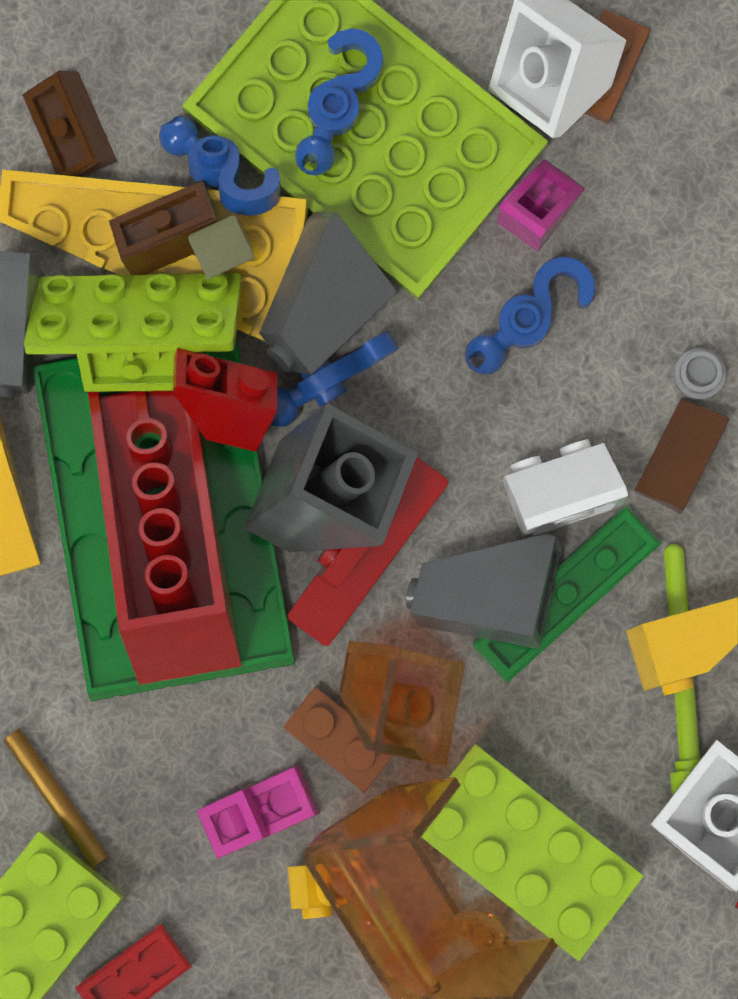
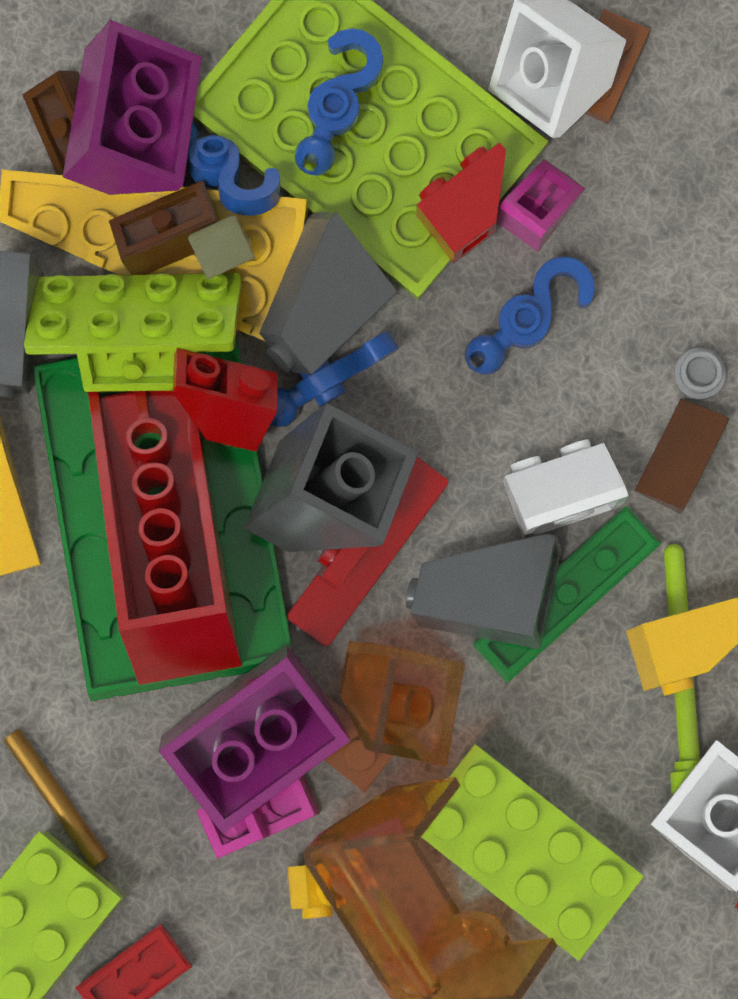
(132, 113): none -> magenta slope
(254, 739): none -> magenta slope
(465, 208): none -> red slope

